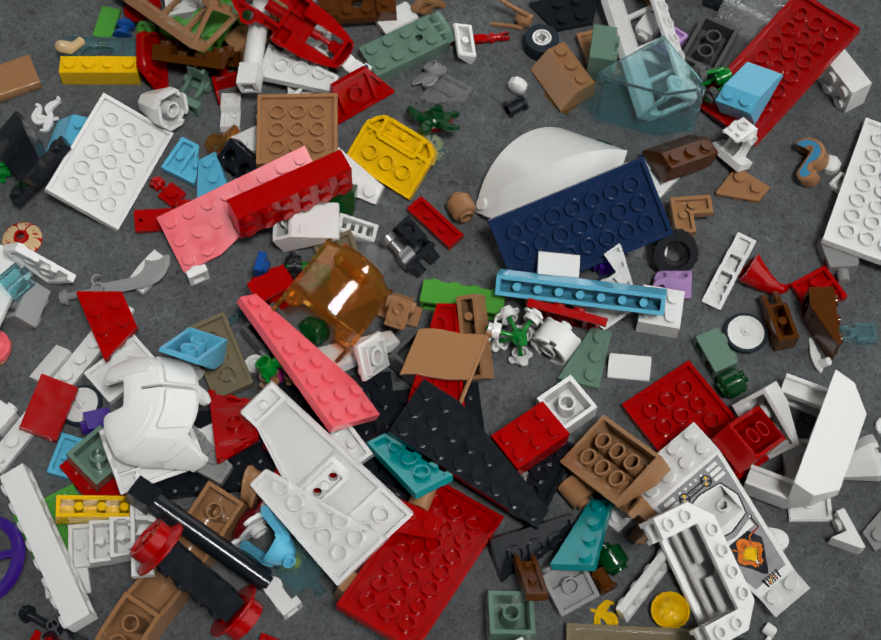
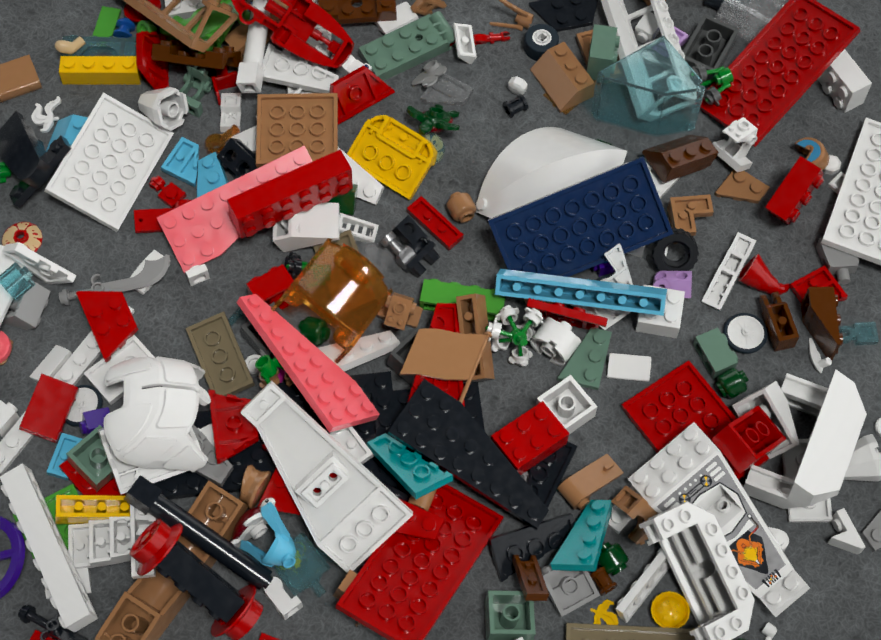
(197, 348): medium azure slope -> none
(262, 264): blue plate -> none
(327, 534): white wing -> none
(371, 356): white piece -> none
(558, 264): white slope -> none
(615, 462): medium nougat slope -> none
(748, 92): medium azure slope -> none
(795, 191): none -> red brick

